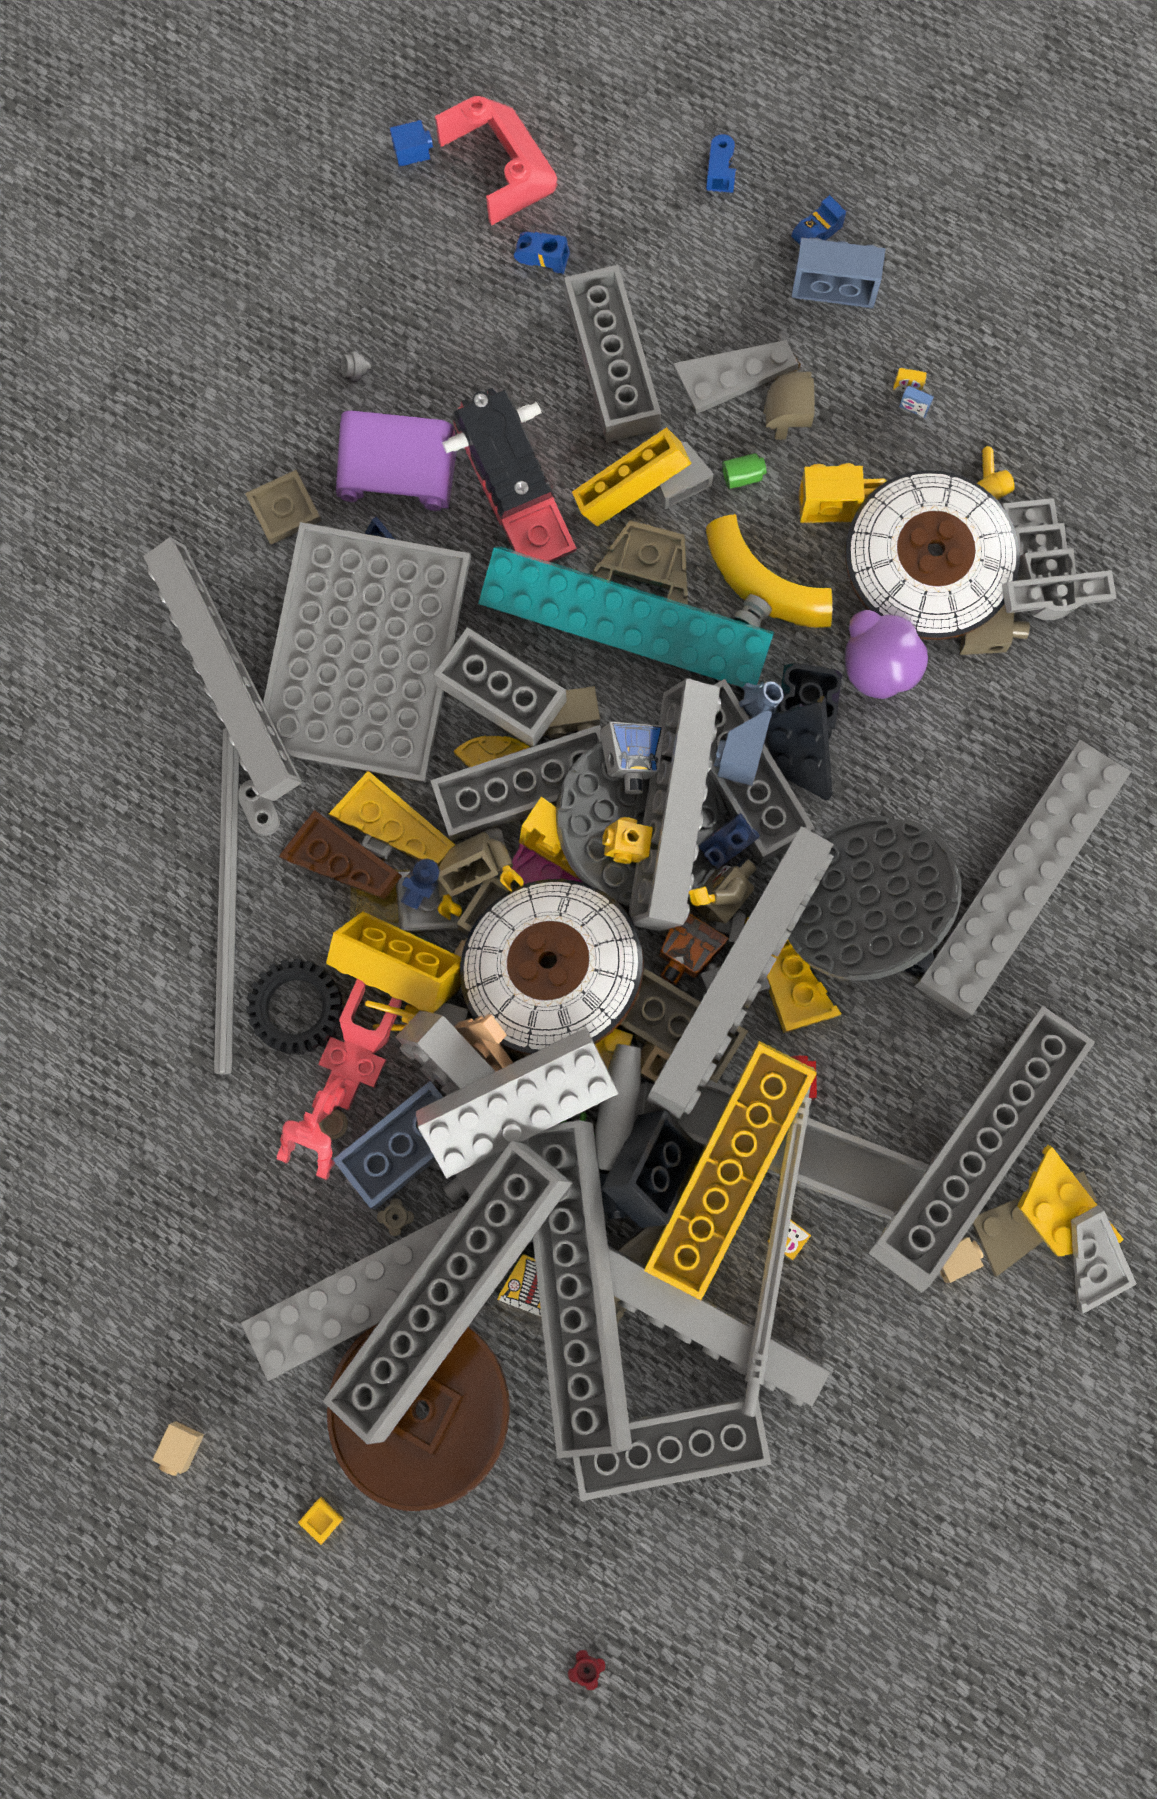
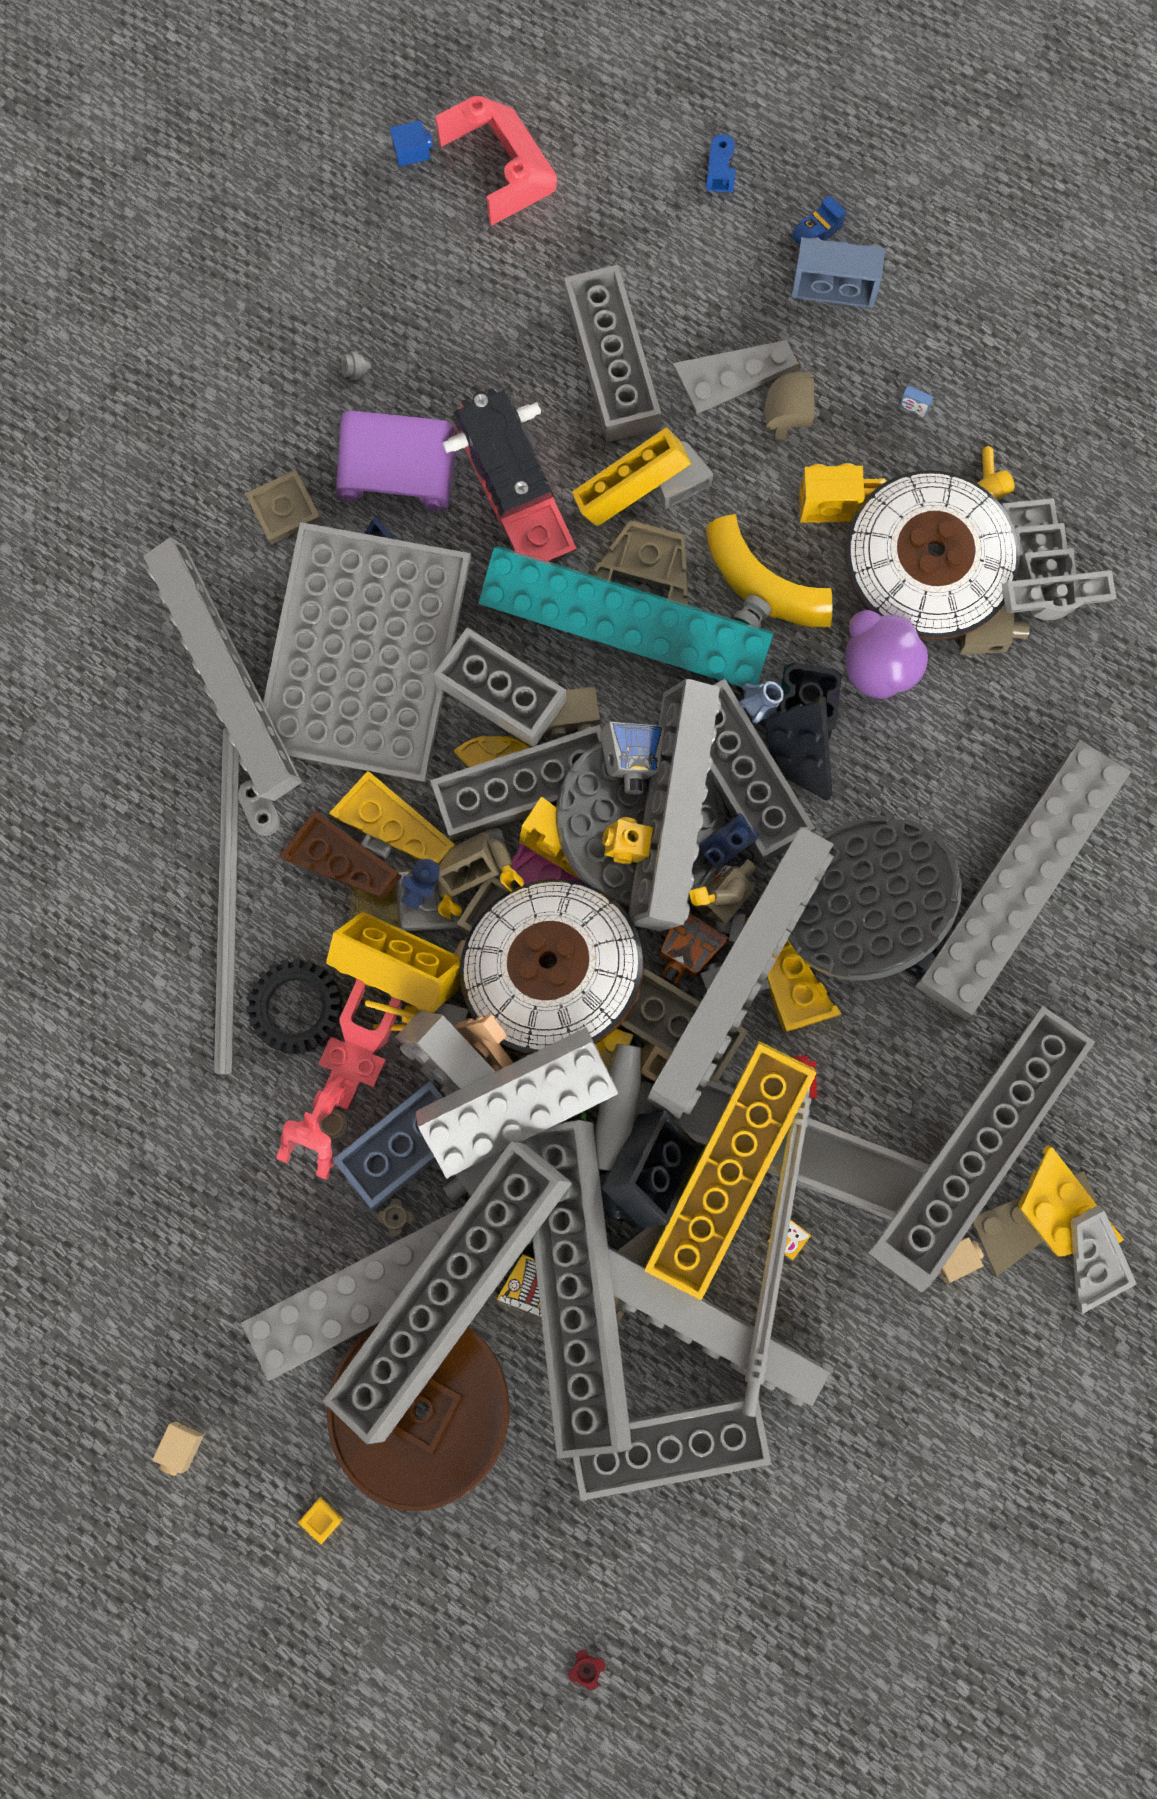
(542, 250): blue leg -> none
(741, 752): sand blue slope -> none
(743, 470): bright green brick -> none
(909, 377): yellow tile -> none

